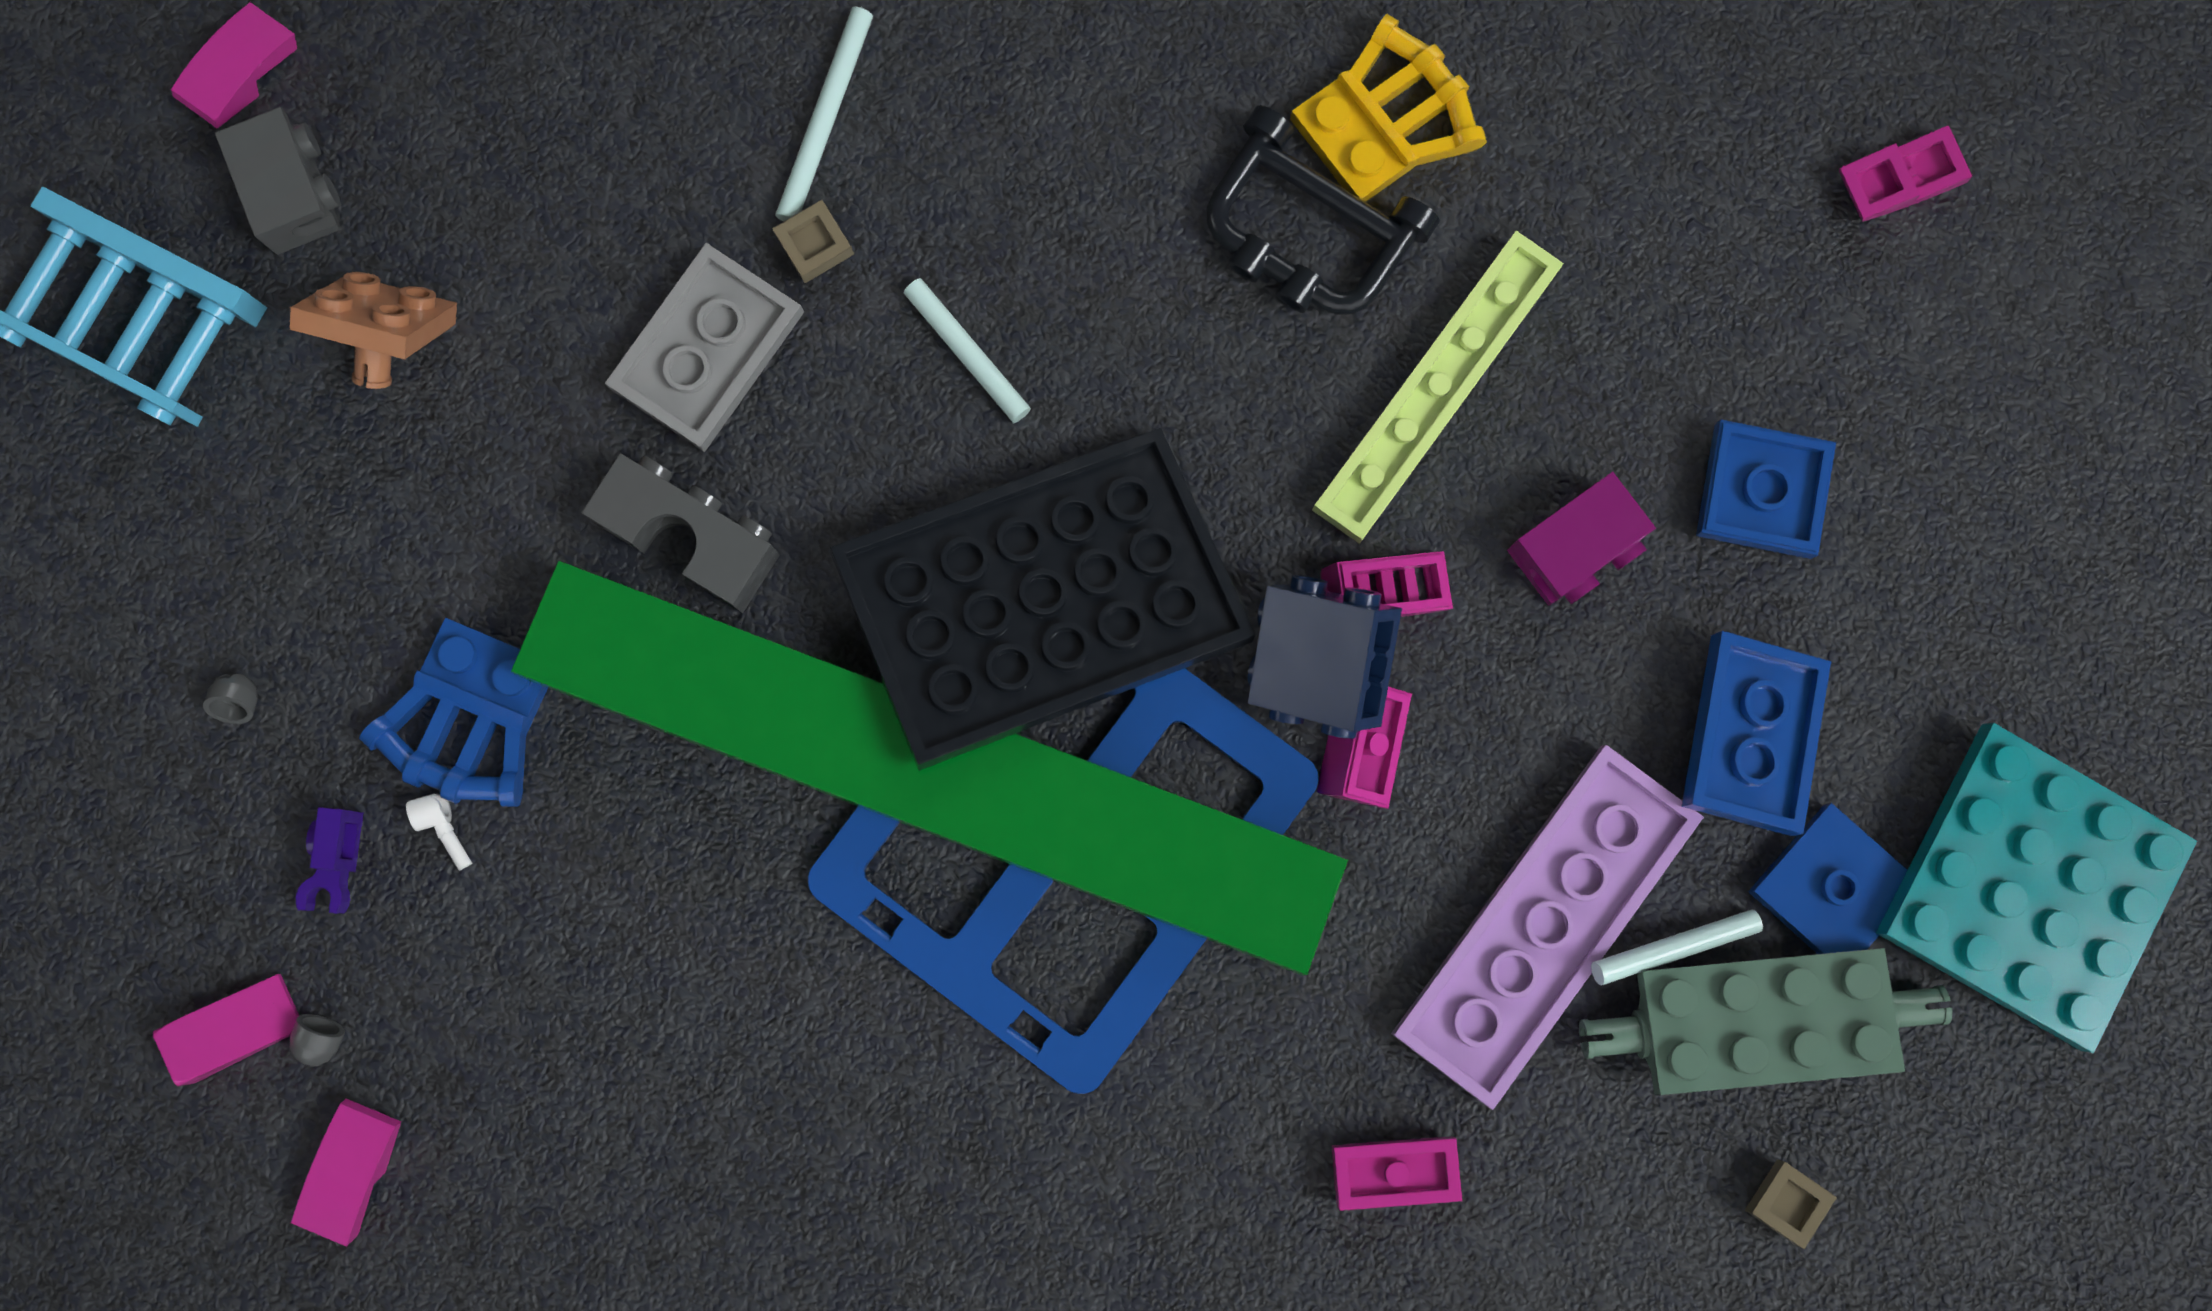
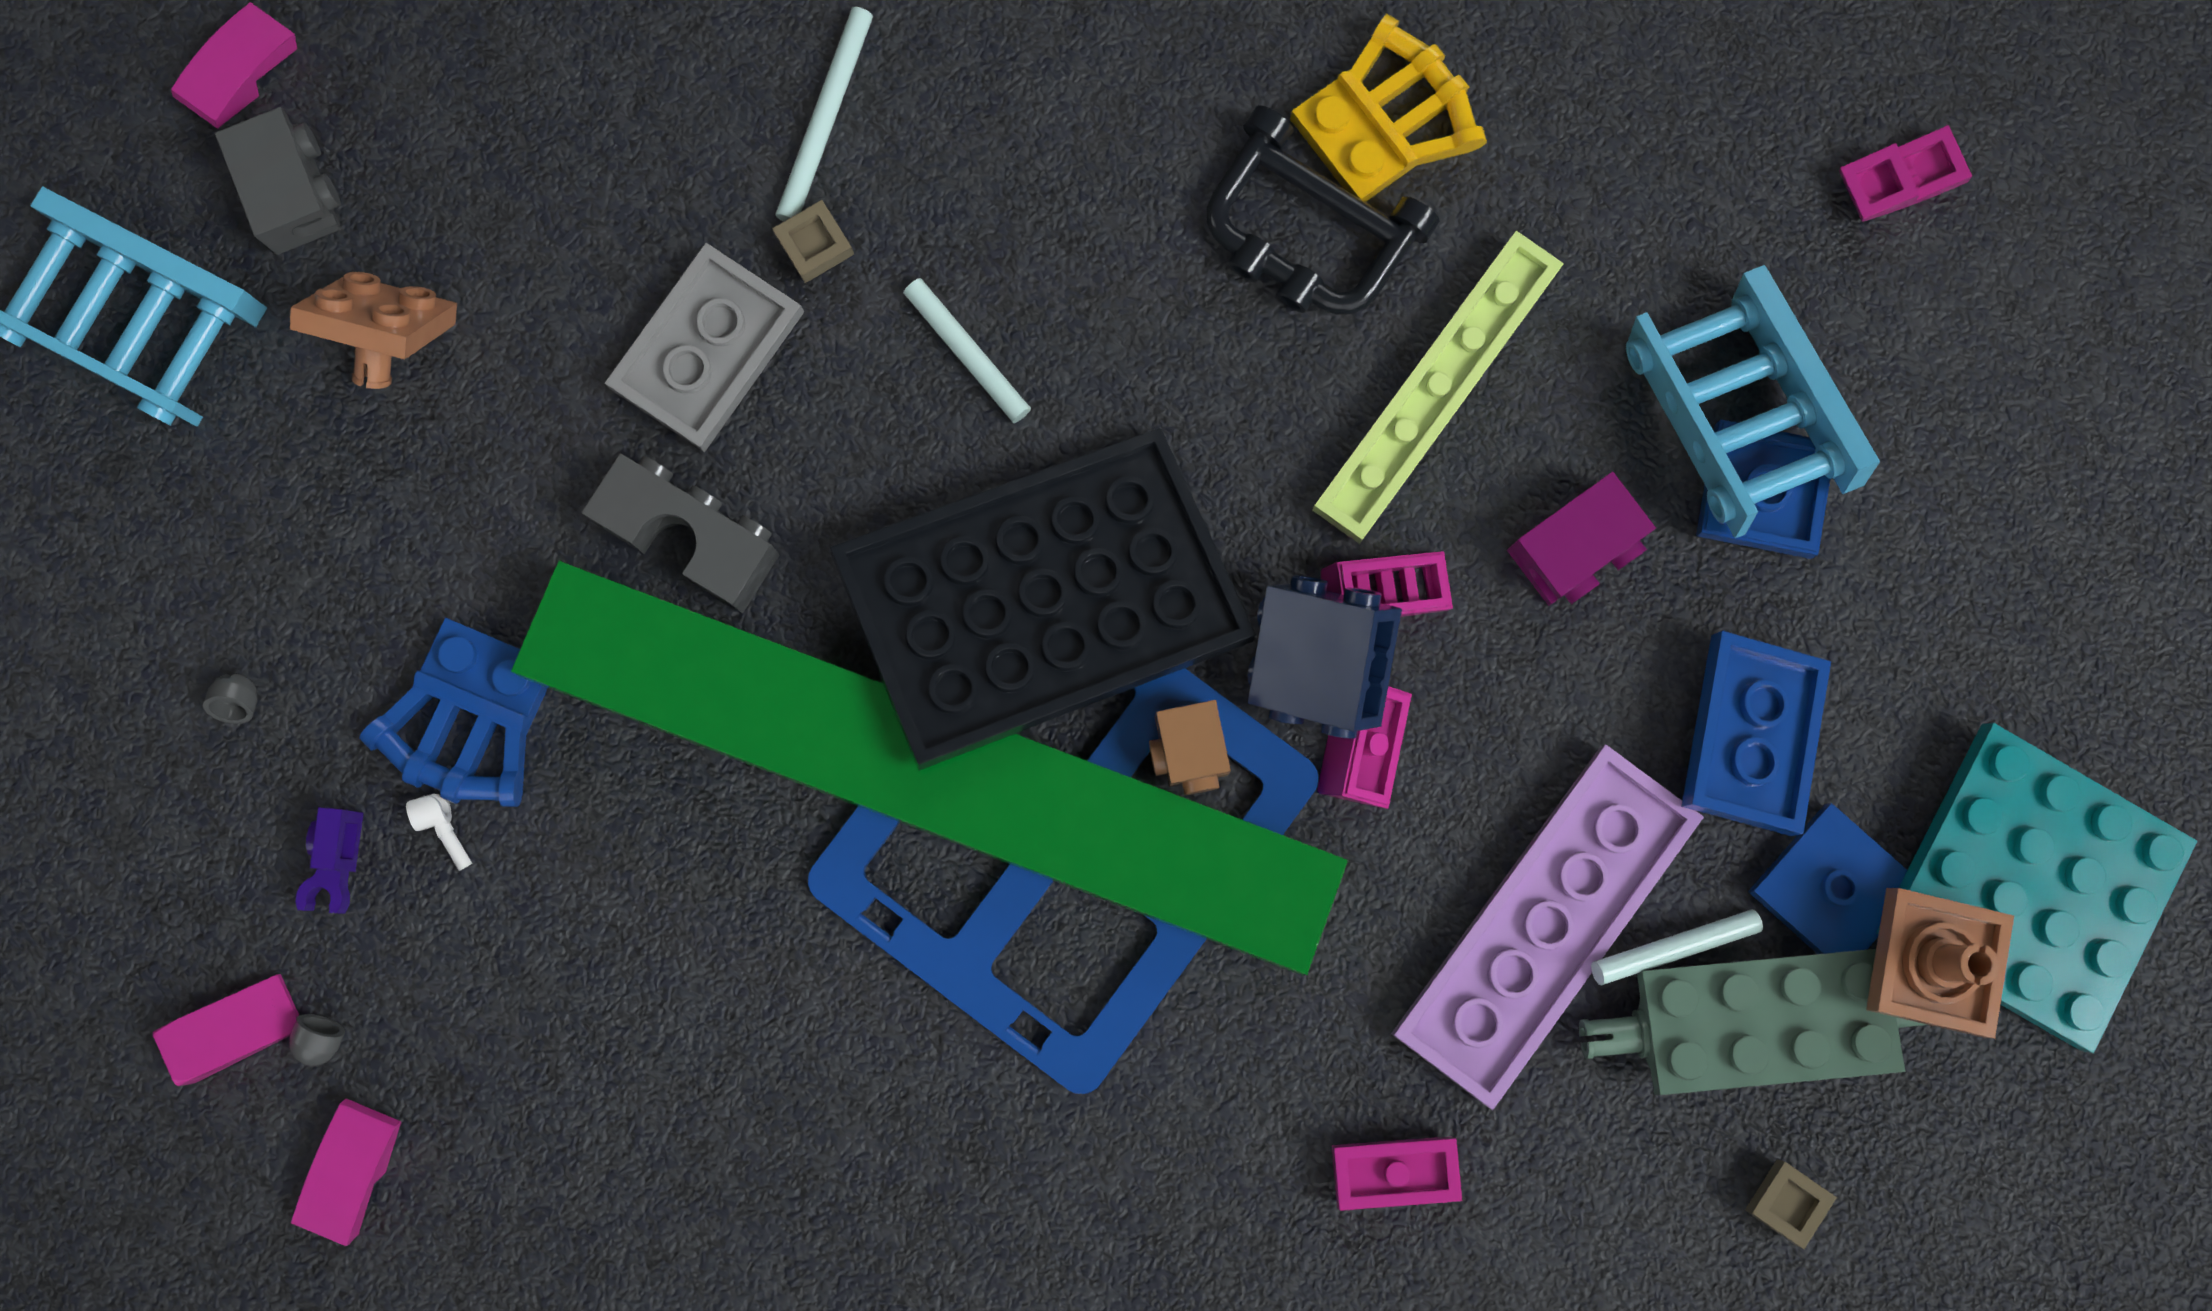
(1190, 747): none -> medium nougat brick
(1783, 355): none -> medium azure fence
(1940, 962): none -> nougat plate

